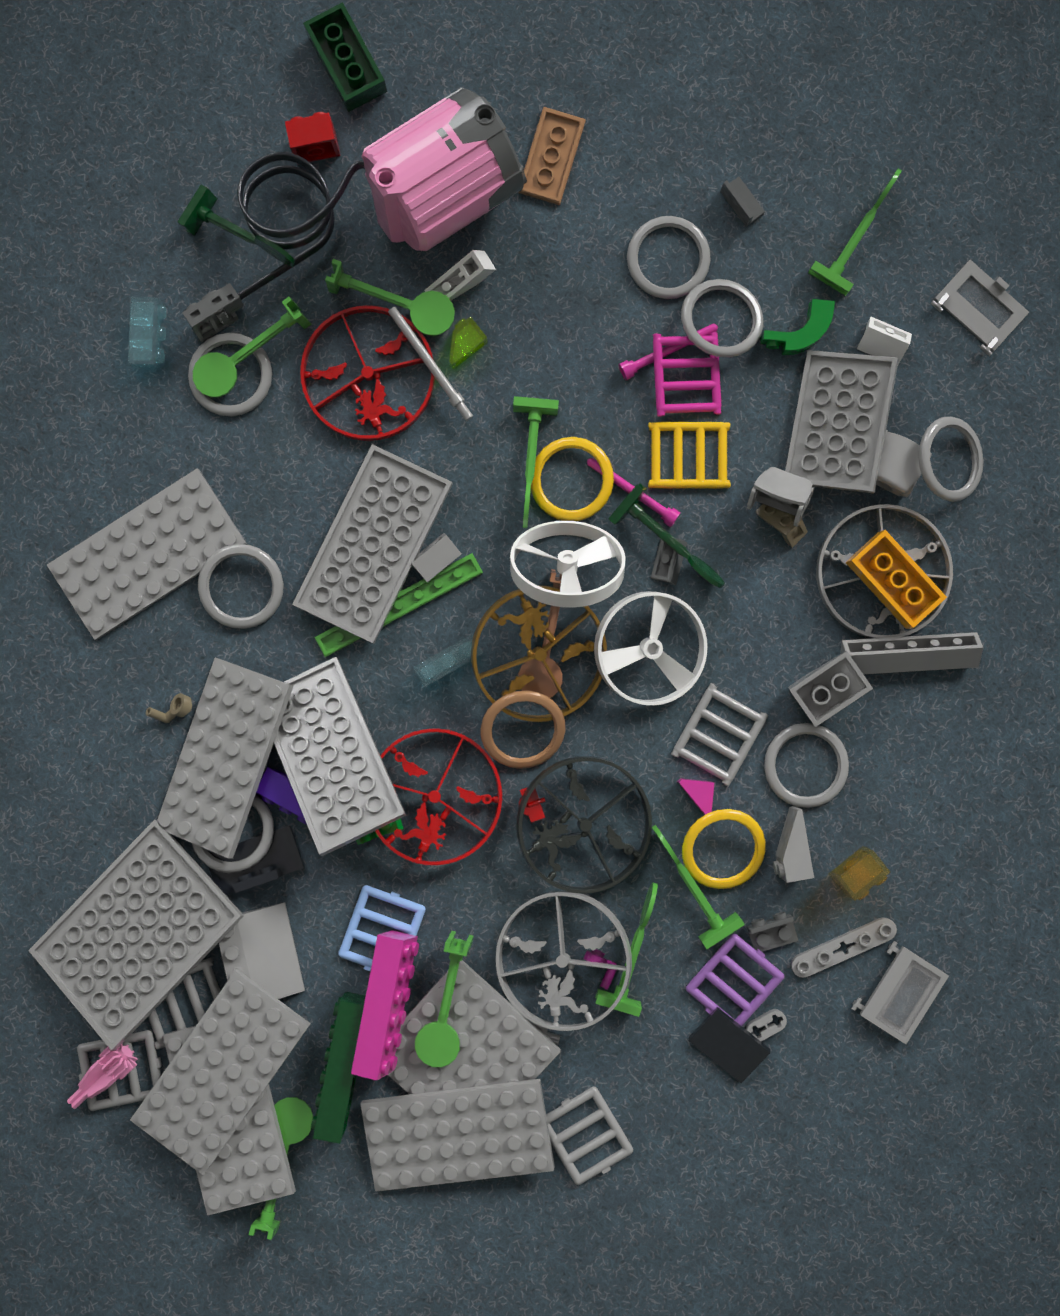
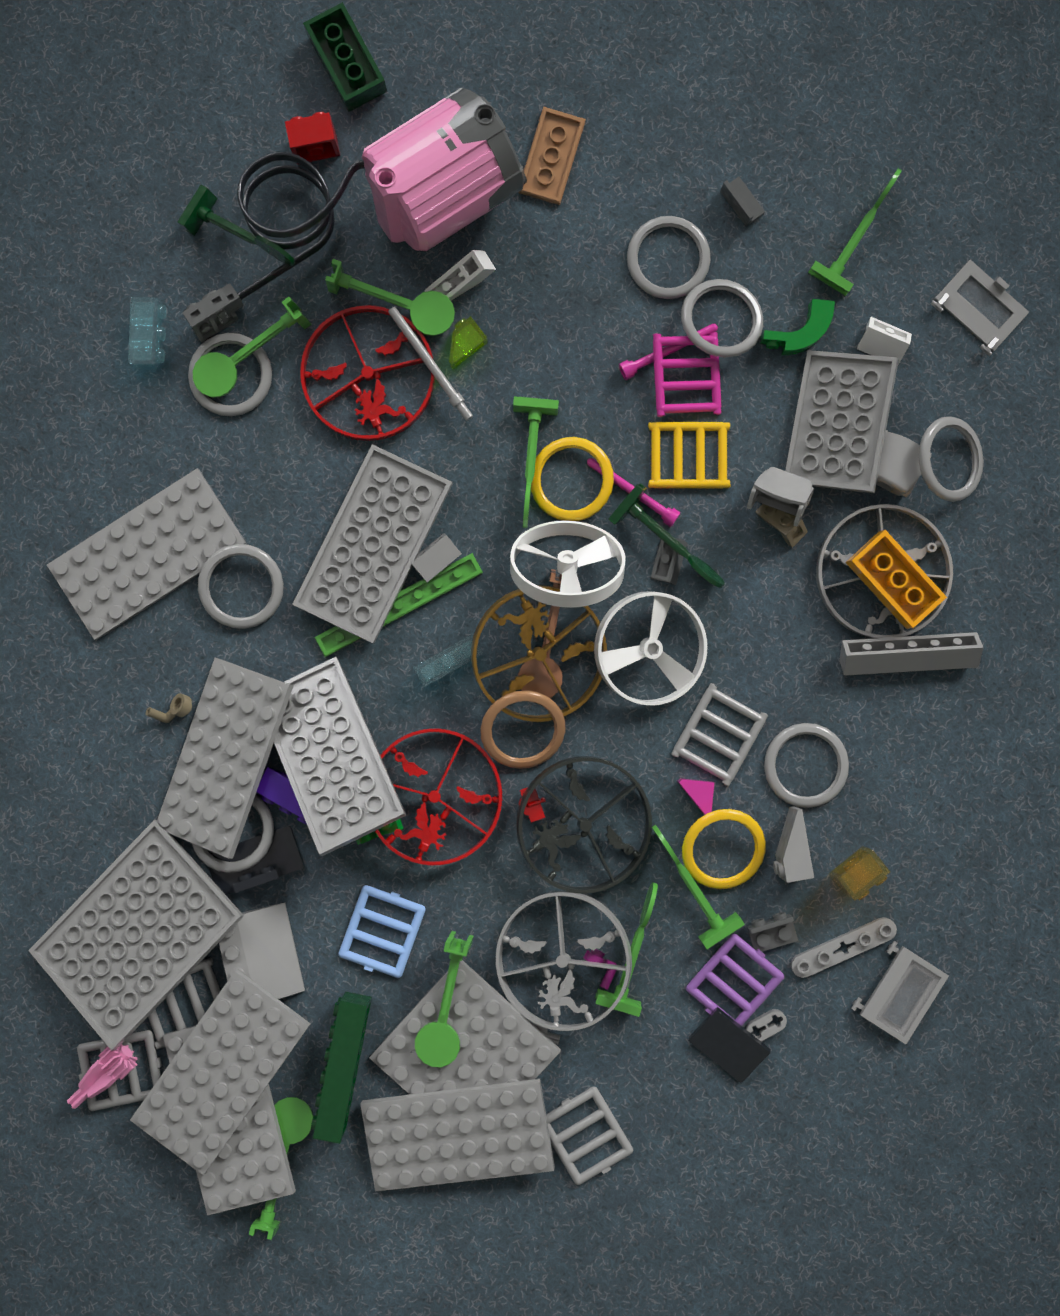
(385, 1005): dark pink brick -> none
(830, 688): light grey slope -> none

